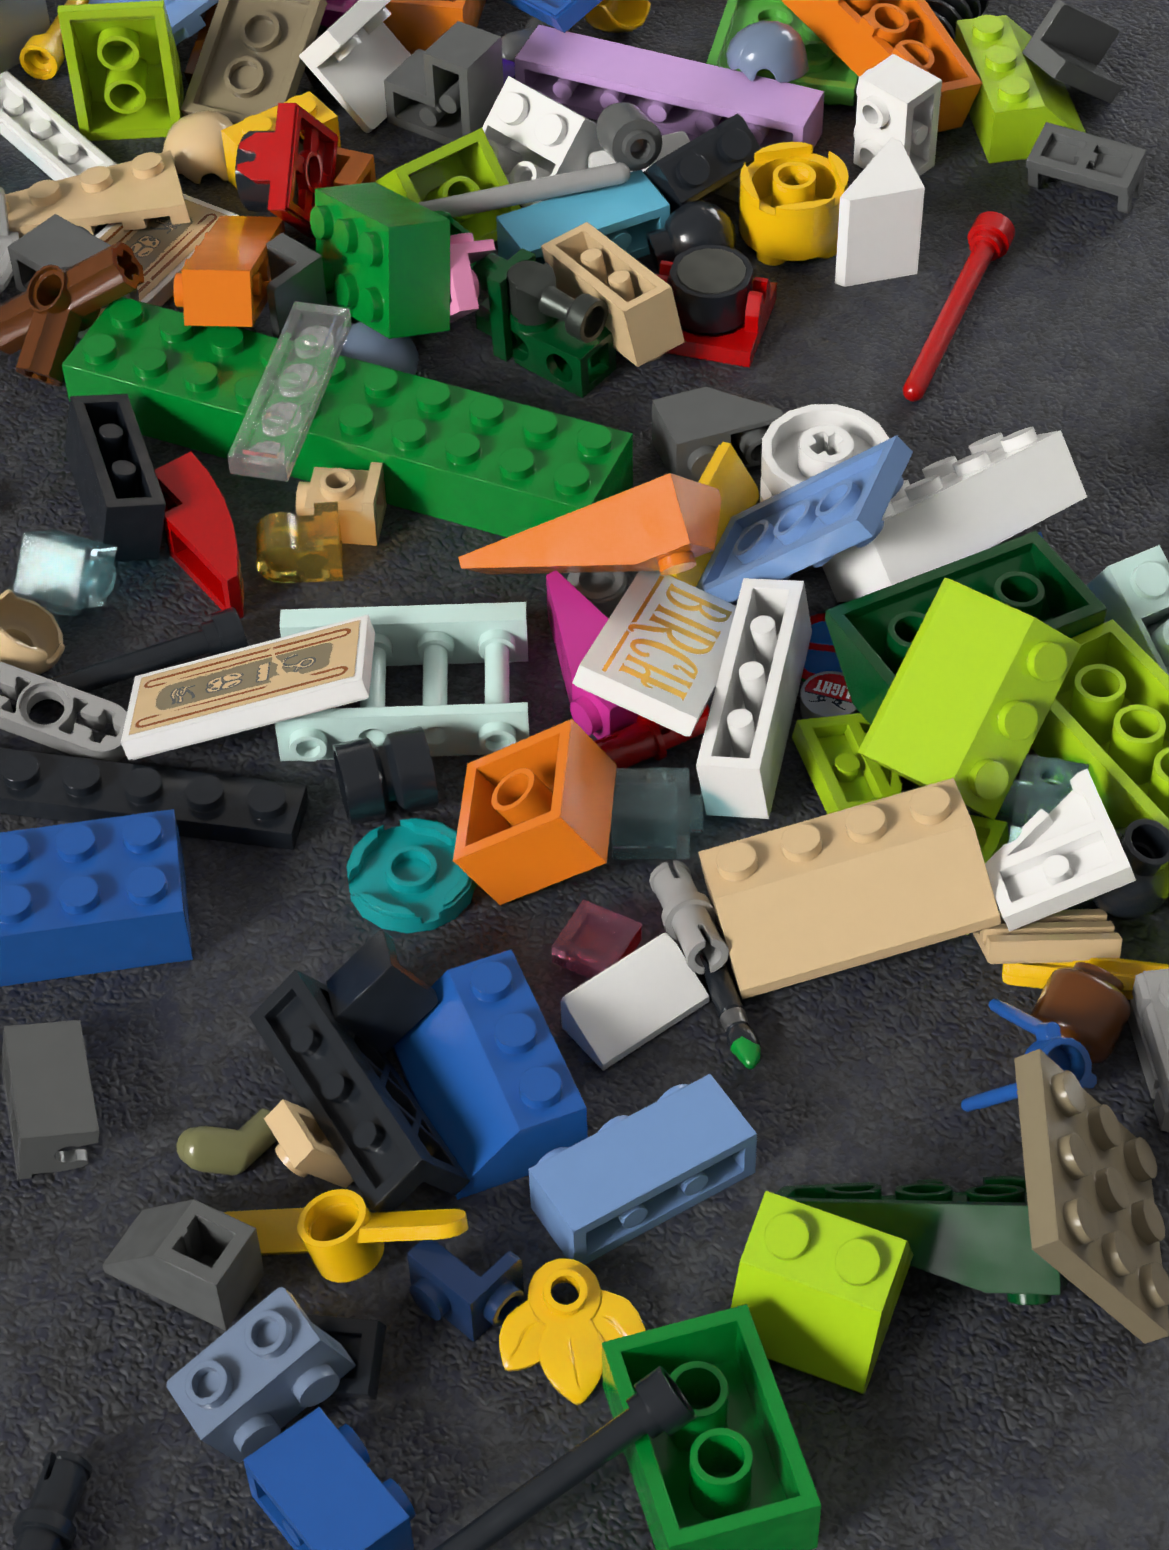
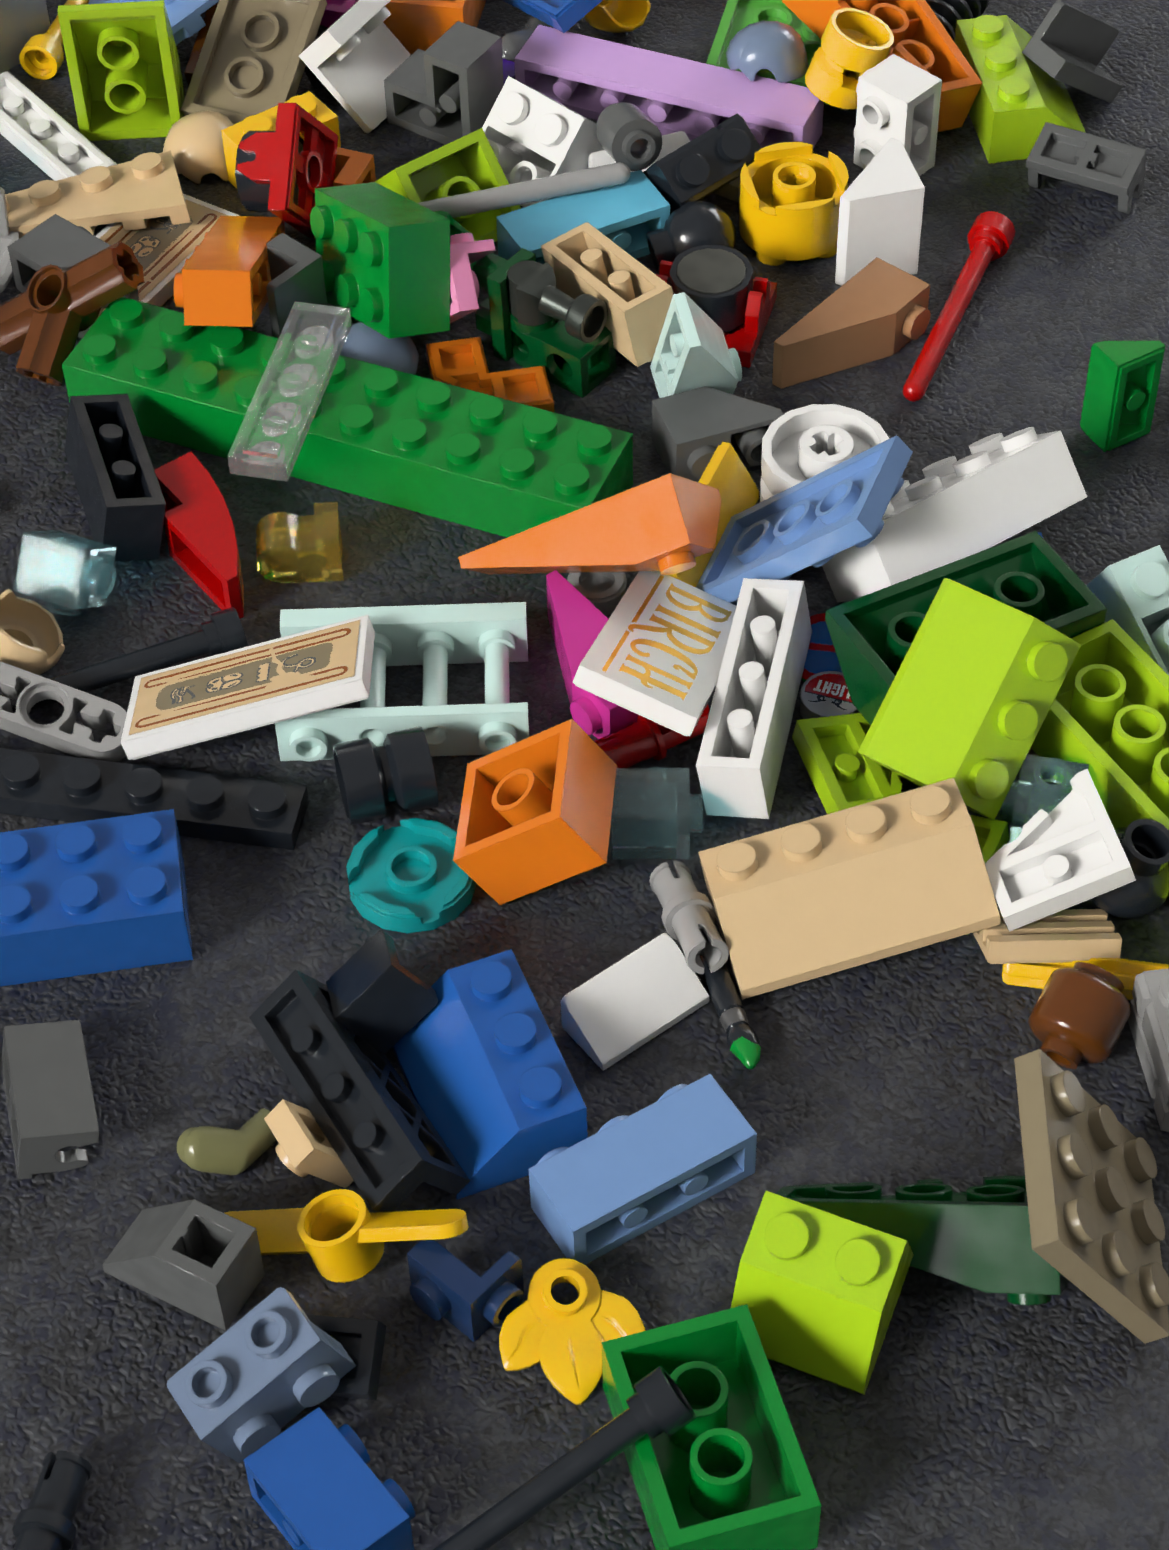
(359, 499): tan brick -> none
(465, 366): none -> orange tile
(595, 940): clear pink plate -> none
(693, 352): none -> light aqua slope
(848, 49): none -> yellow wheel
(854, 325): none -> medium nougat slope
(1063, 1051): blue plant -> none
(1121, 391): none -> green slope

